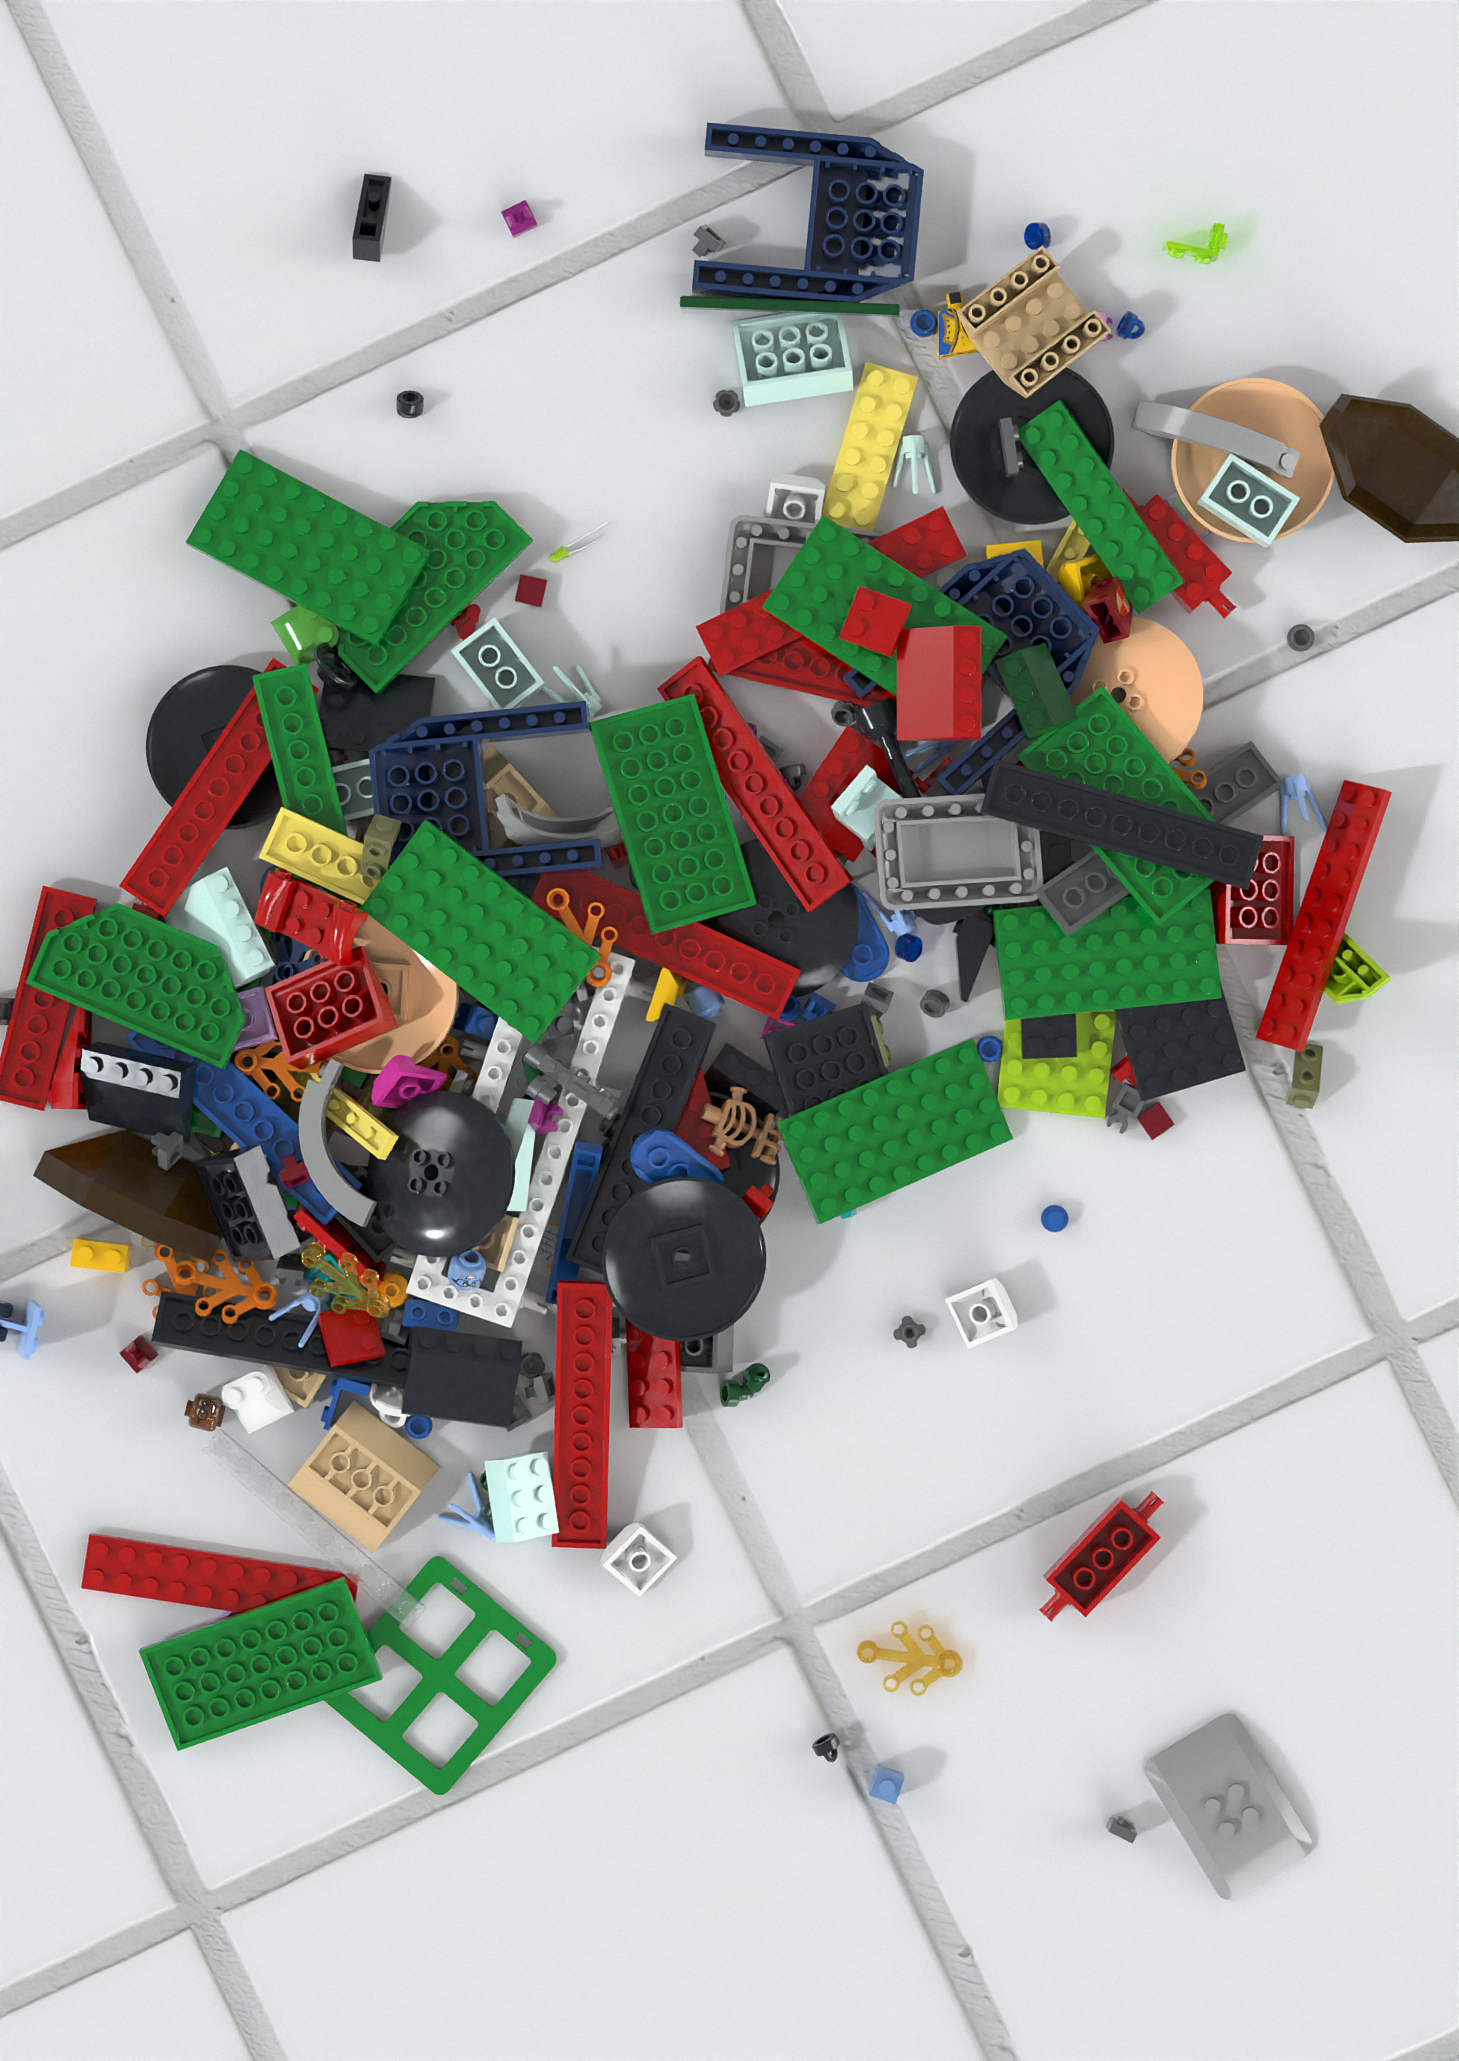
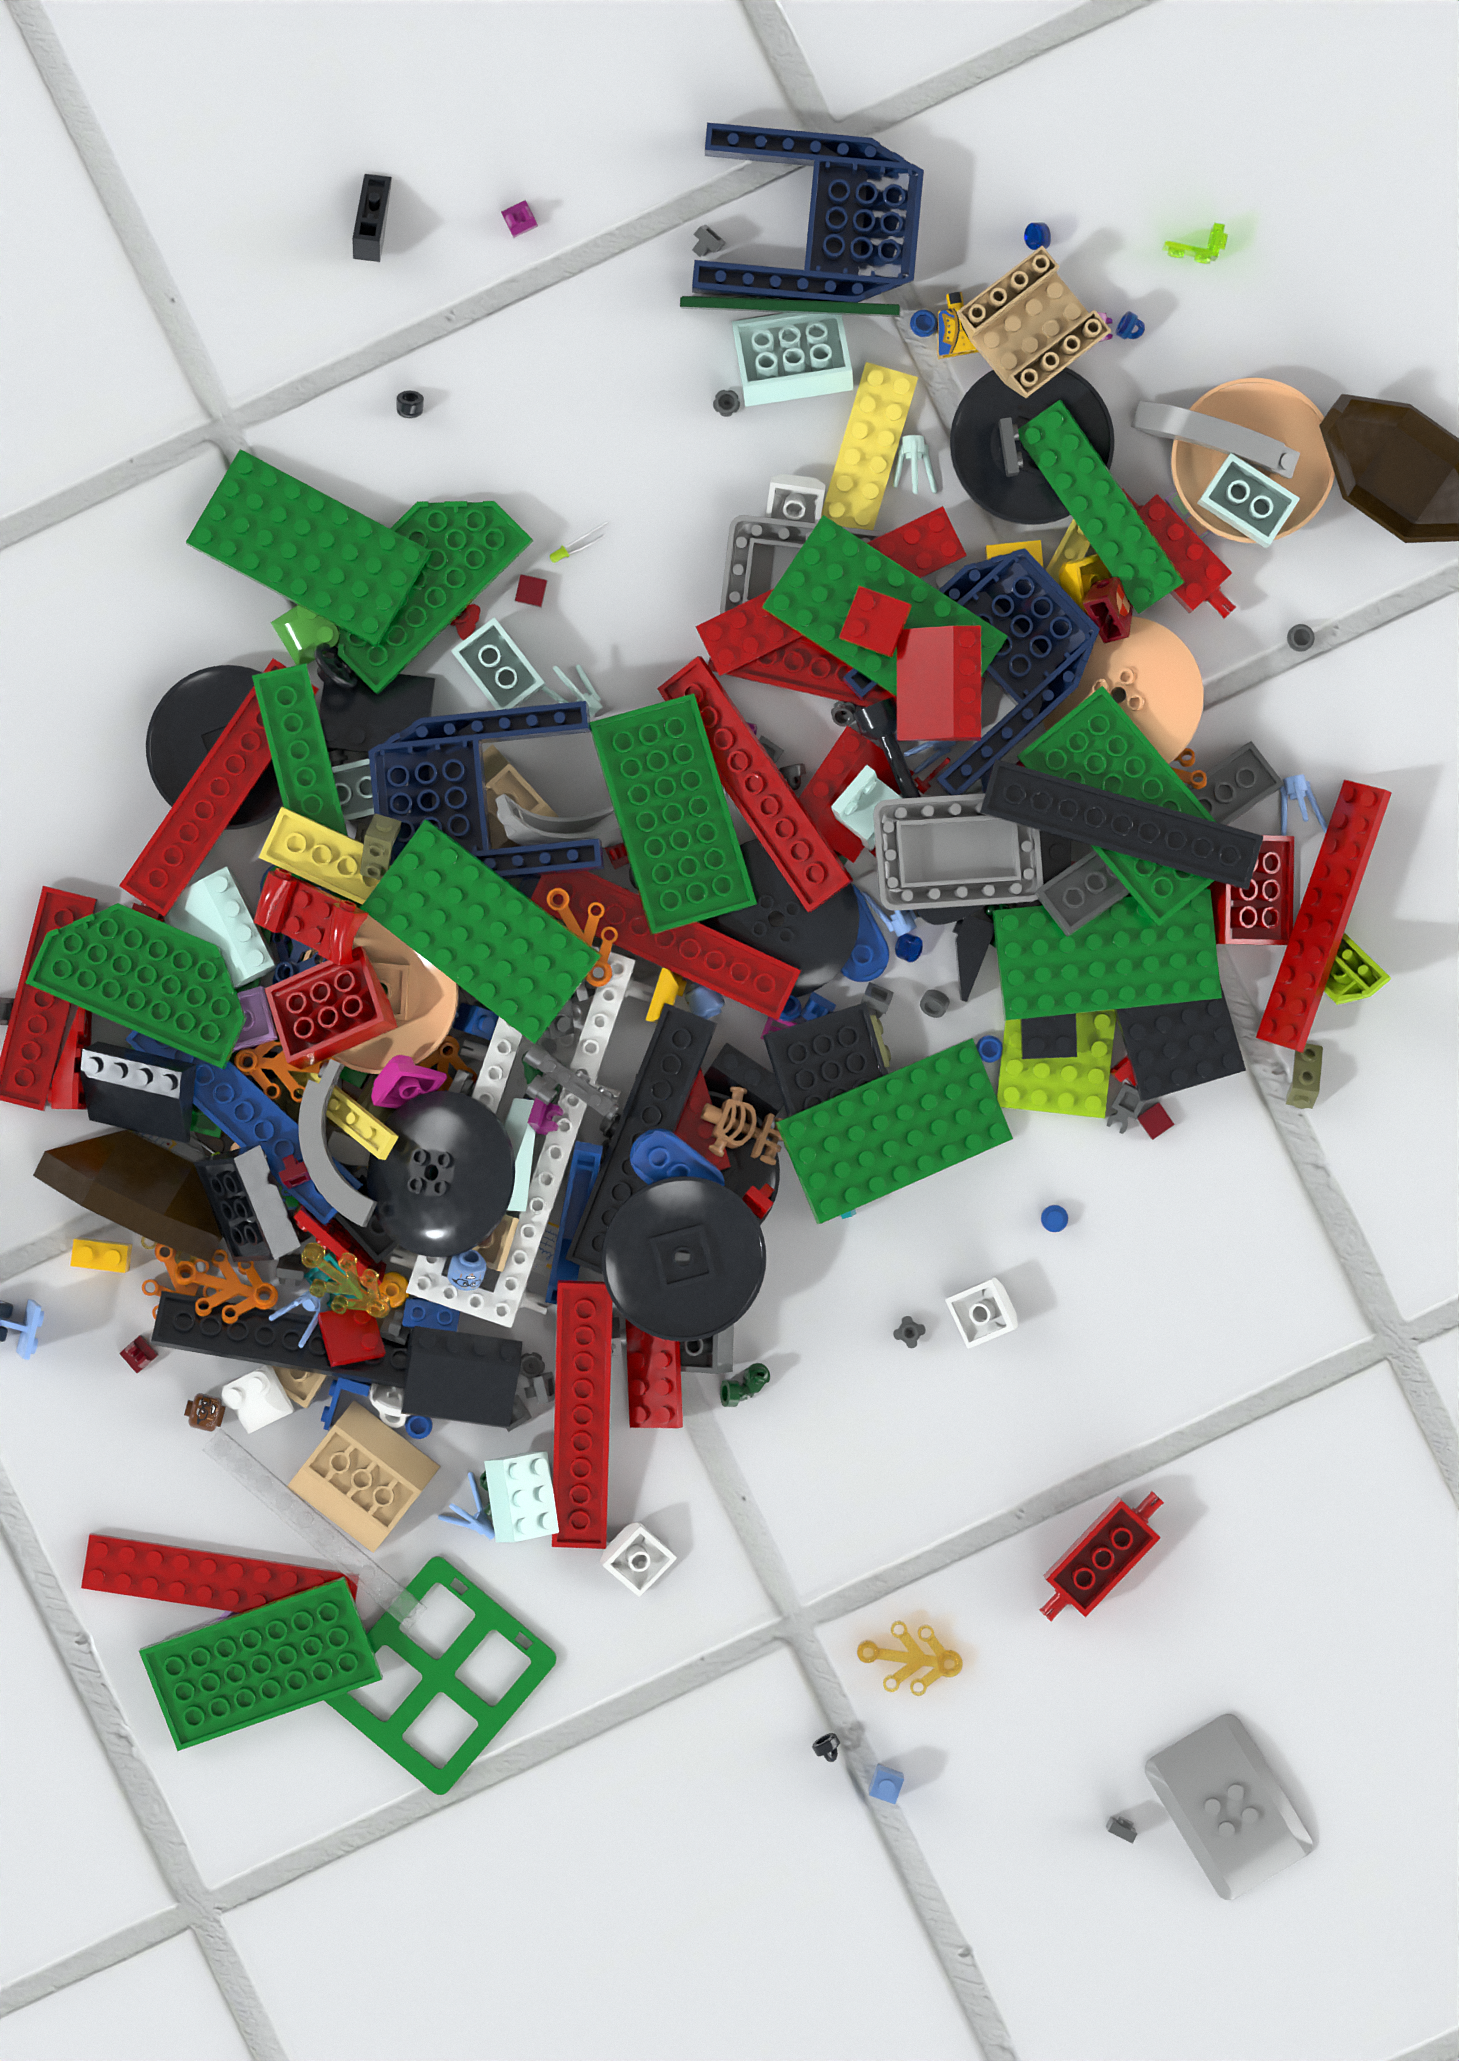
(168, 1149): dark grey tile -> none
(1035, 690): dark green slope -> none

